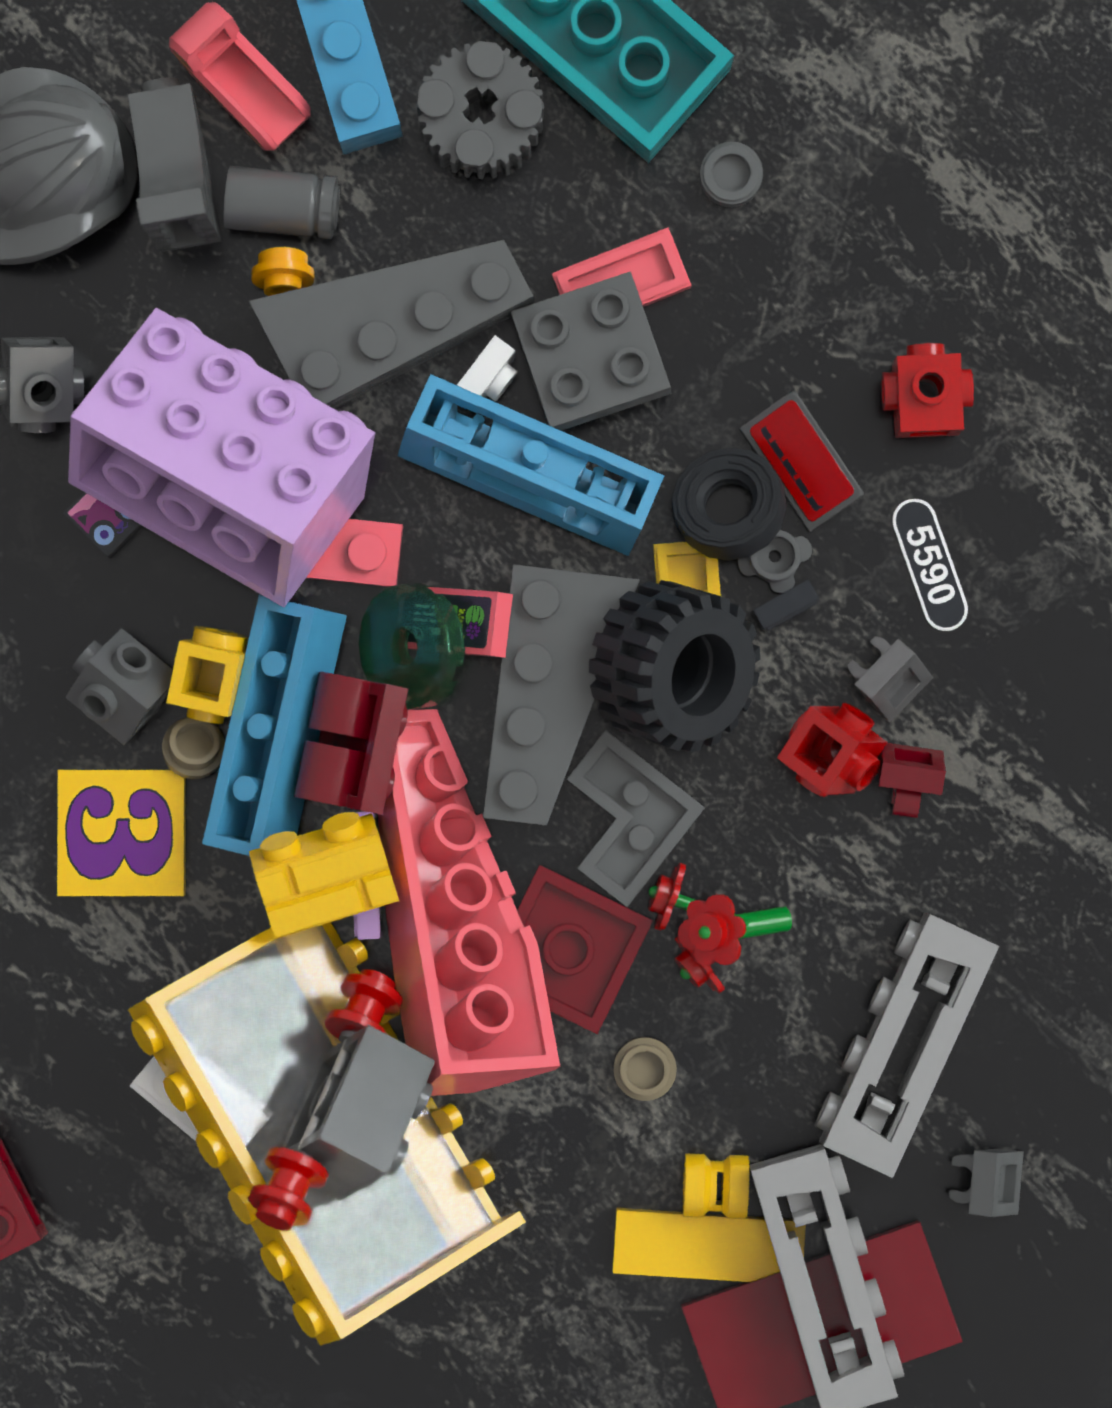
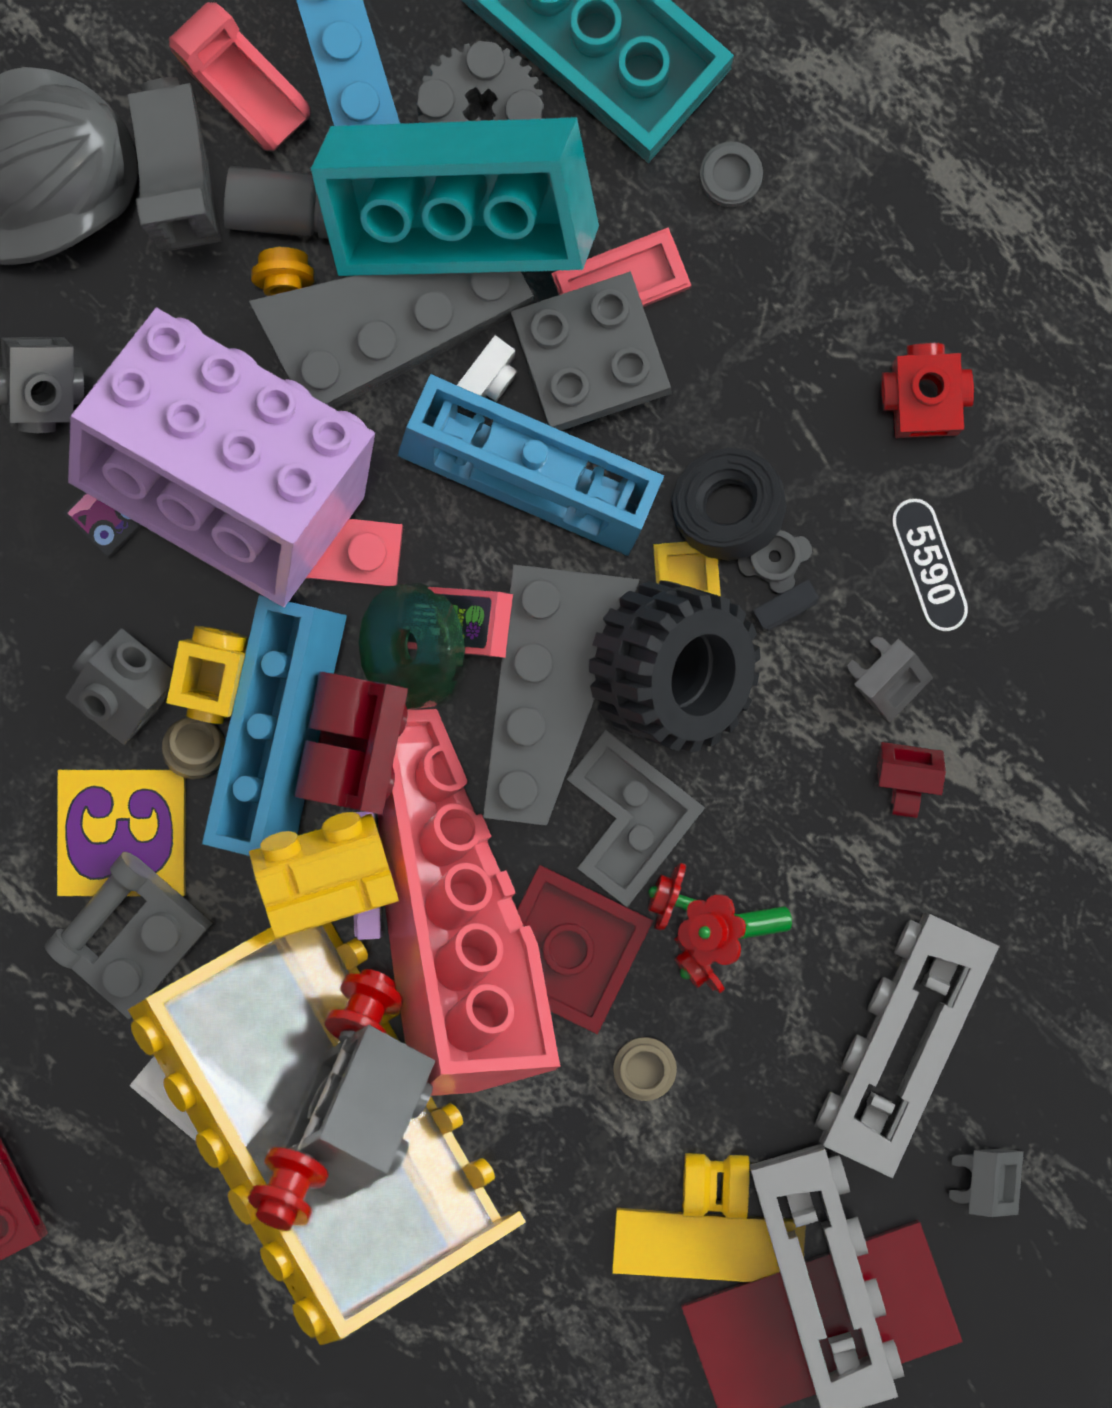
(144, 948): none -> dark grey plate
(456, 197): none -> teal brick
(804, 459): red slope -> none
(816, 752): red brick -> none

